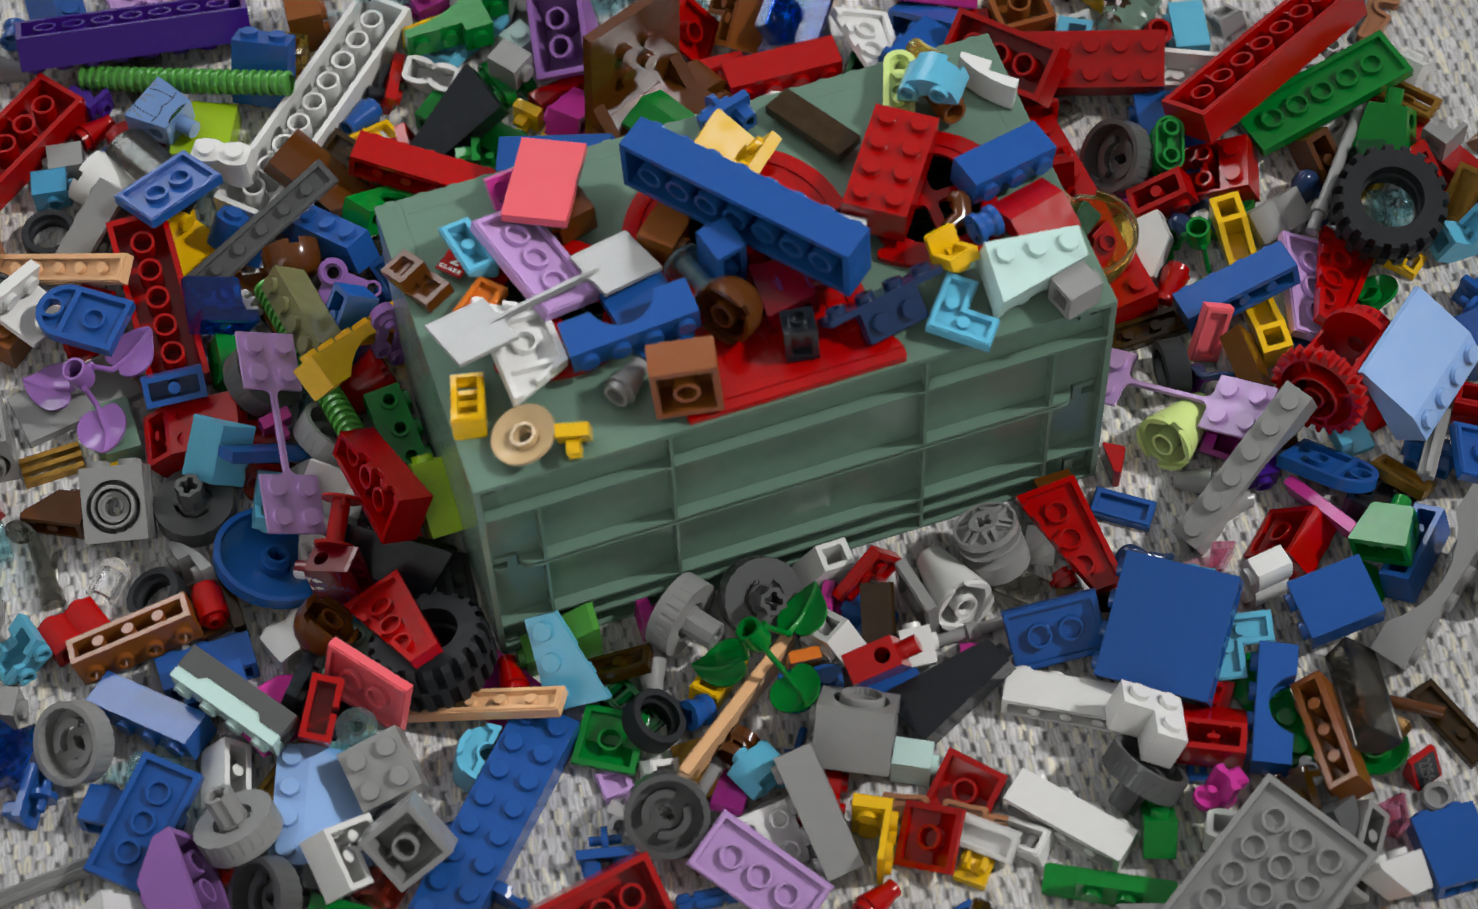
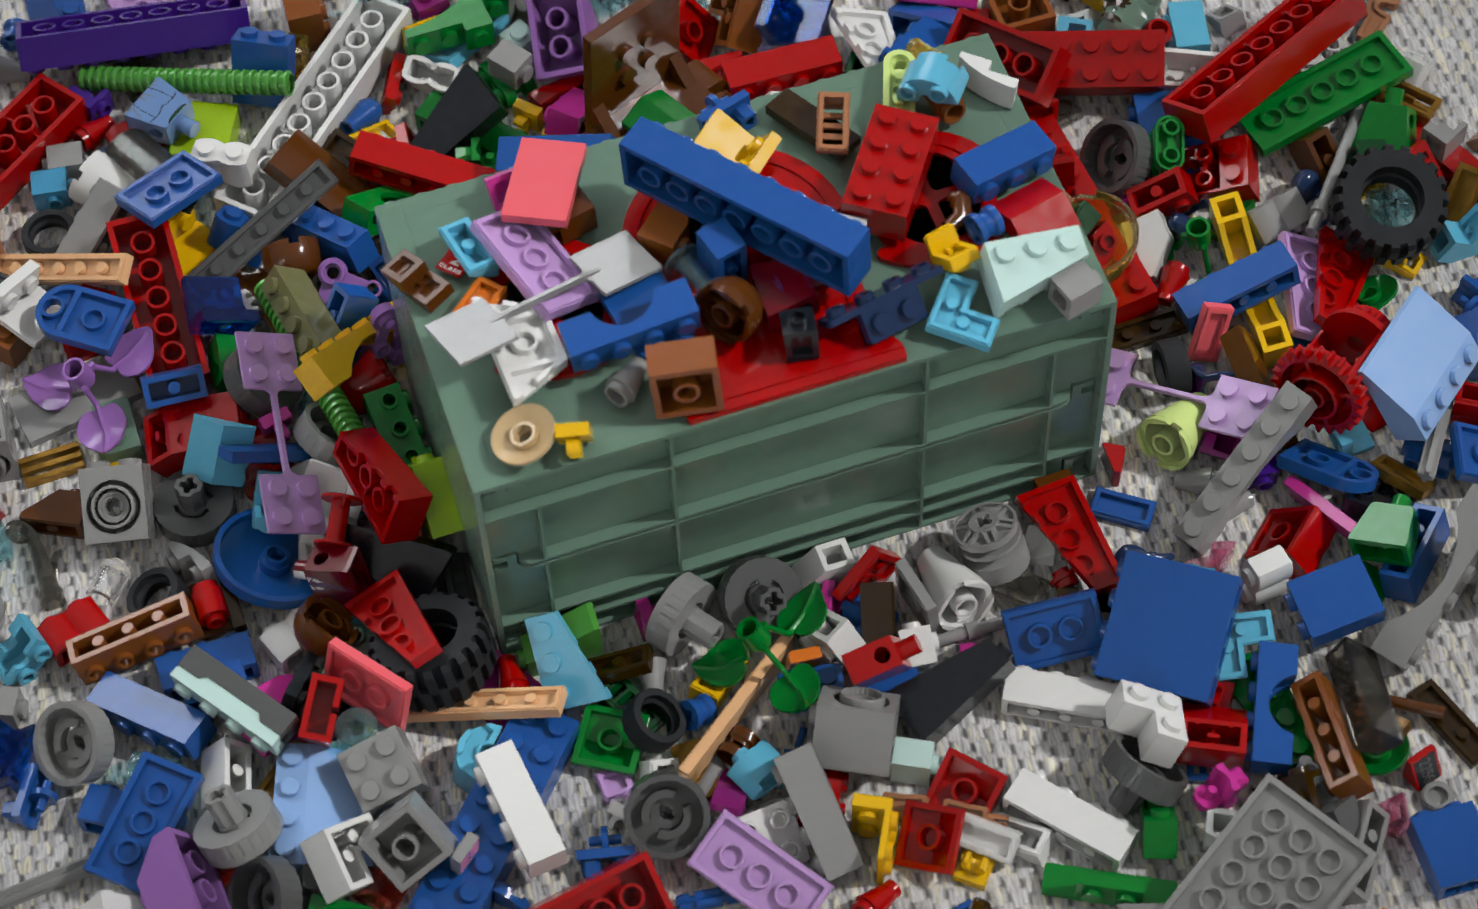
(378, 92): black hand -> none
(464, 852): none -> light grey tile
(468, 407): yellow slope -> none
(520, 809): none -> white brick
(832, 101): none -> nougat slope
(1399, 874): white slope -> none

